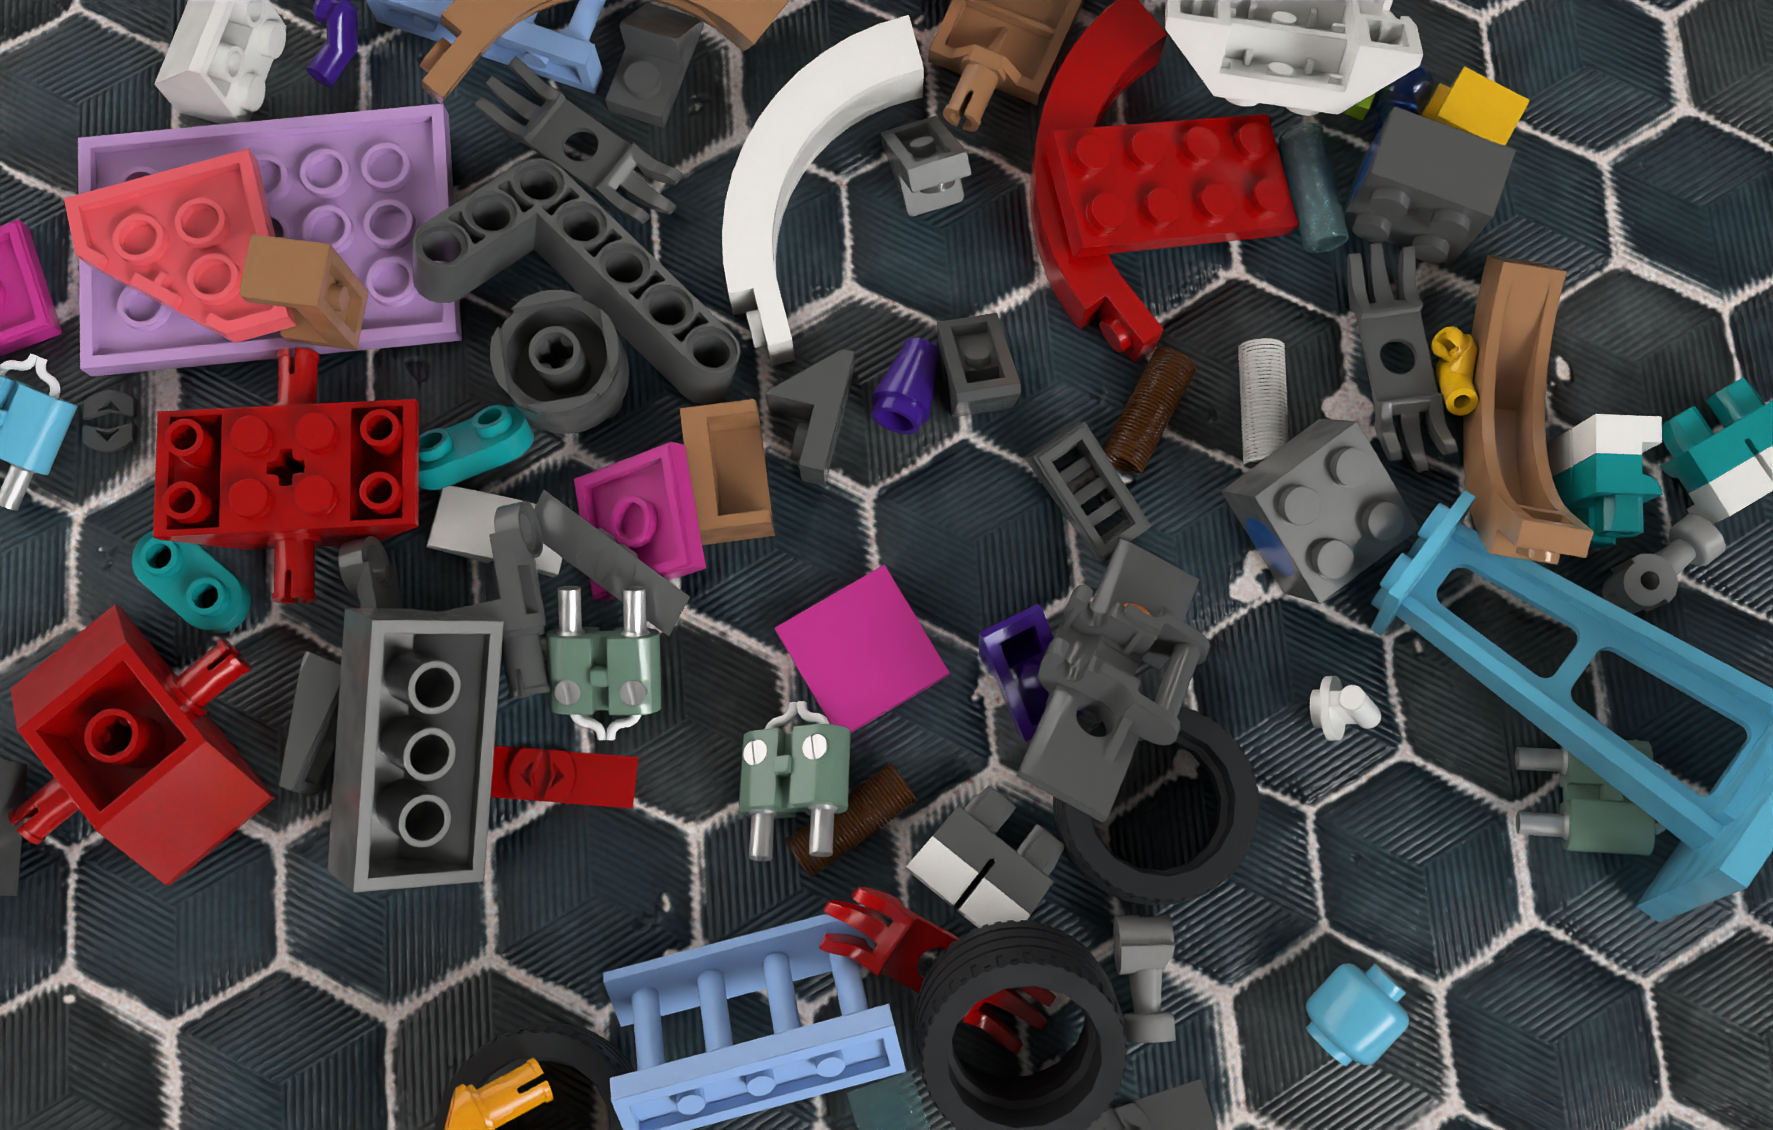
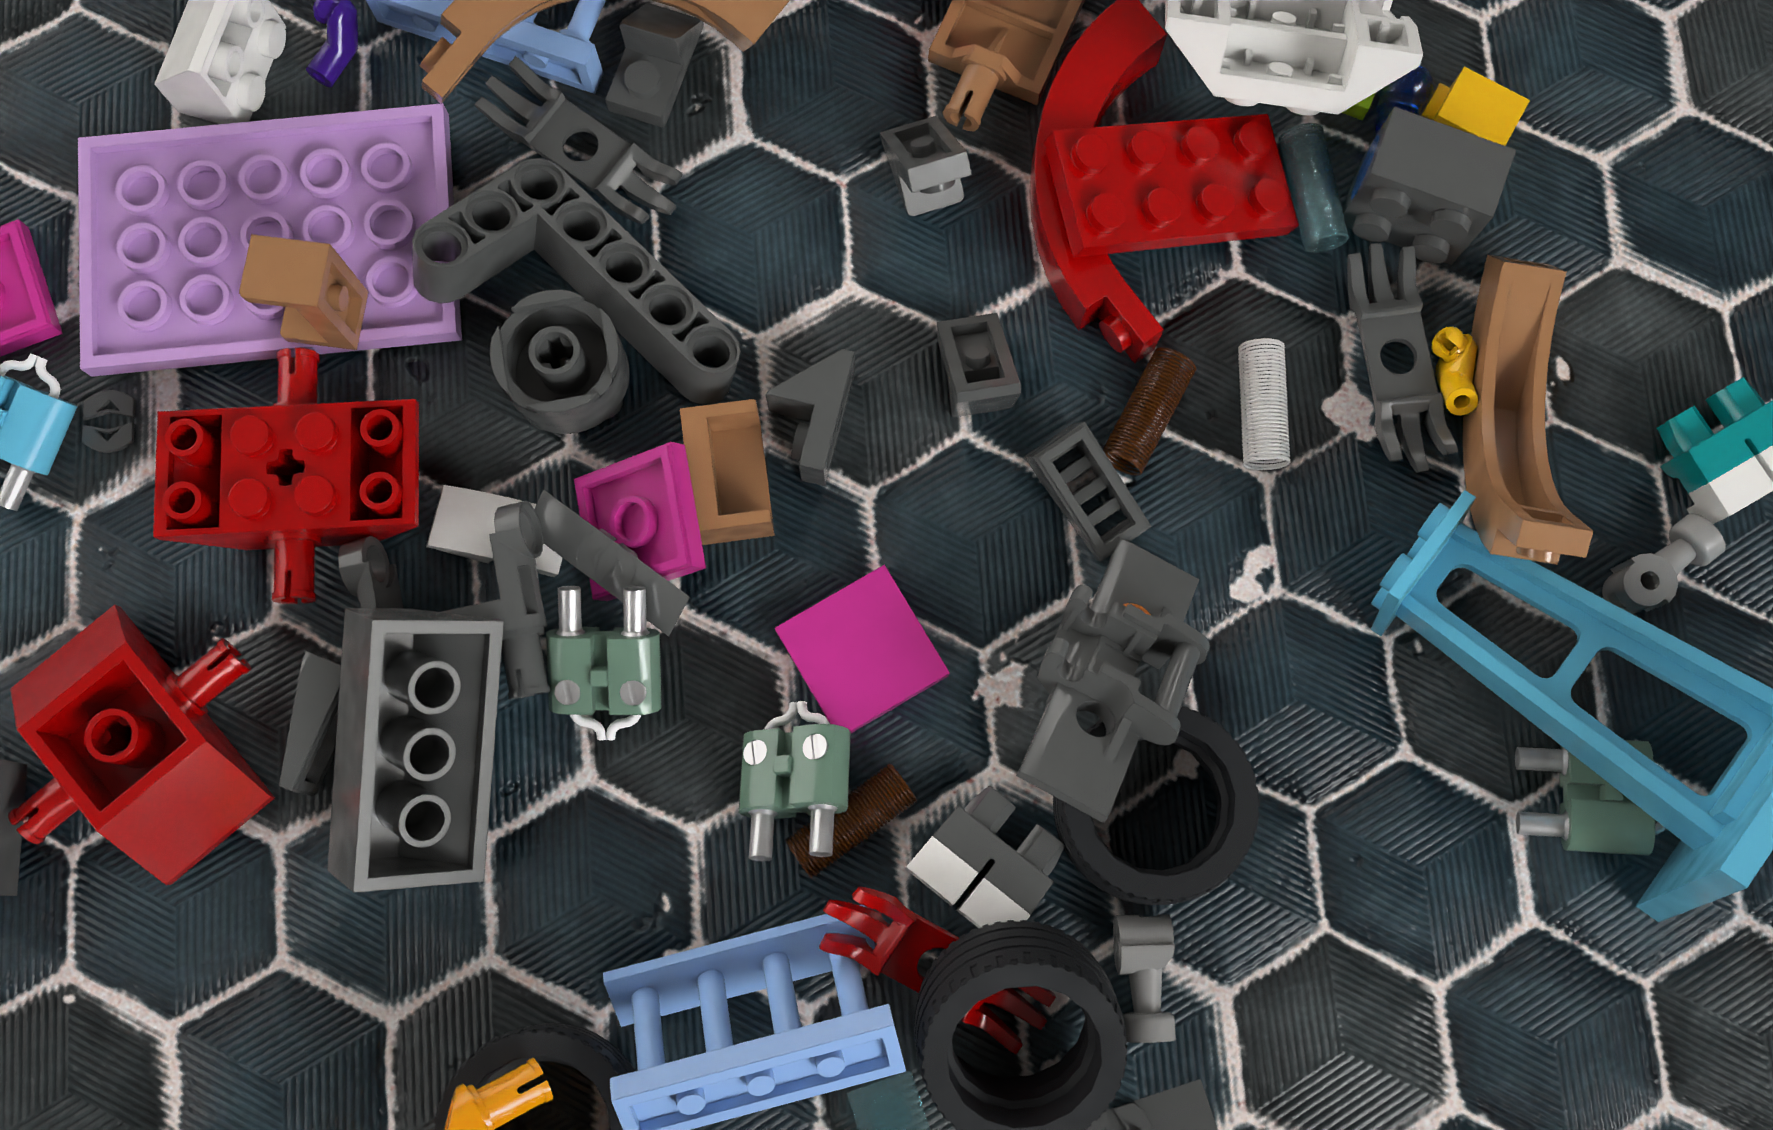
(183, 240): coral plate -> none
(187, 579): teal plate -> none
(473, 446): teal plate -> none
(563, 777): red piece -> none
(809, 112): white arch -> none
(907, 388): dark purple cone -> none
(1014, 657): dark purple slope -> none
(1321, 509): dark grey brick -> none
(1336, 706): white plate -> none
(1357, 1014): medium azure head -> none
(1602, 476): teal hips -> none

